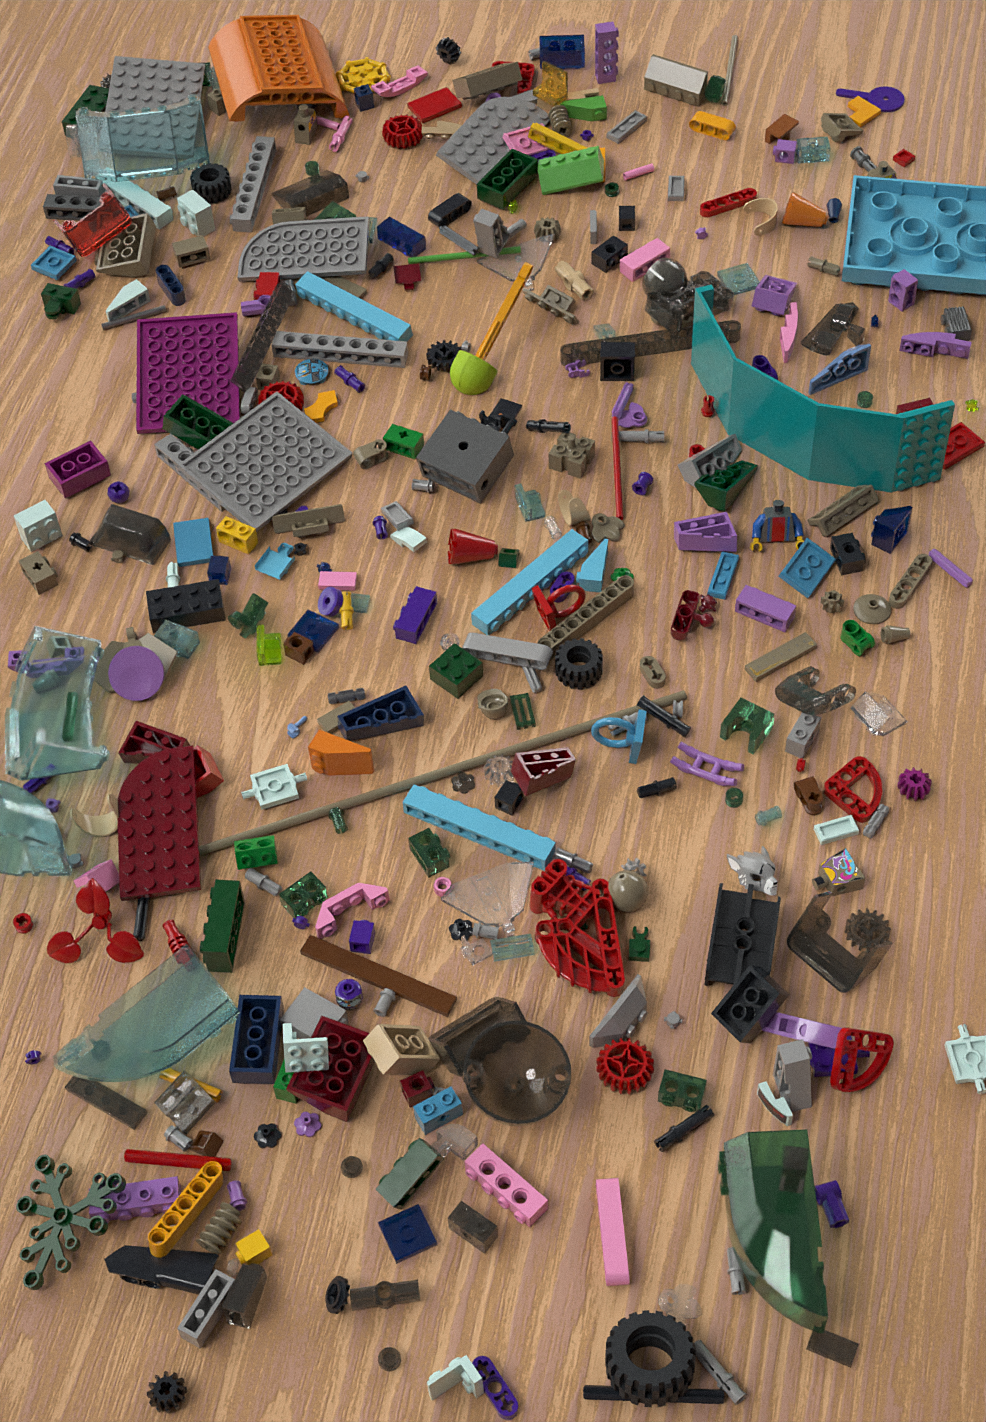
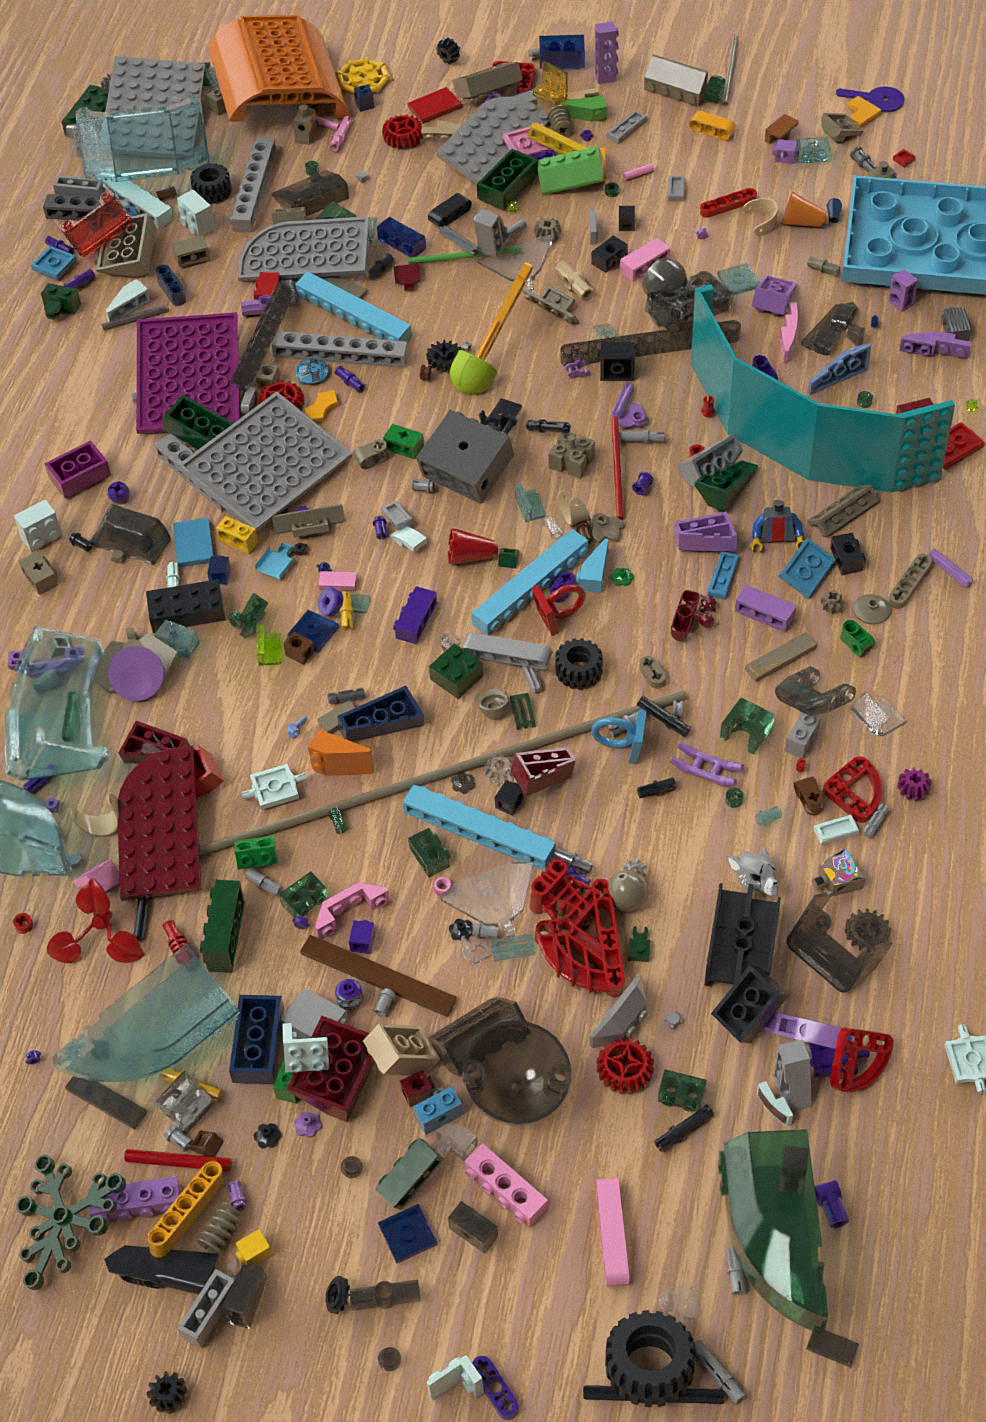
(402, 85): bright pink slope -> none
(590, 614): dark tan beam -> none
(891, 528): clear blue slope -> none
(893, 633): dark tan cone -> none

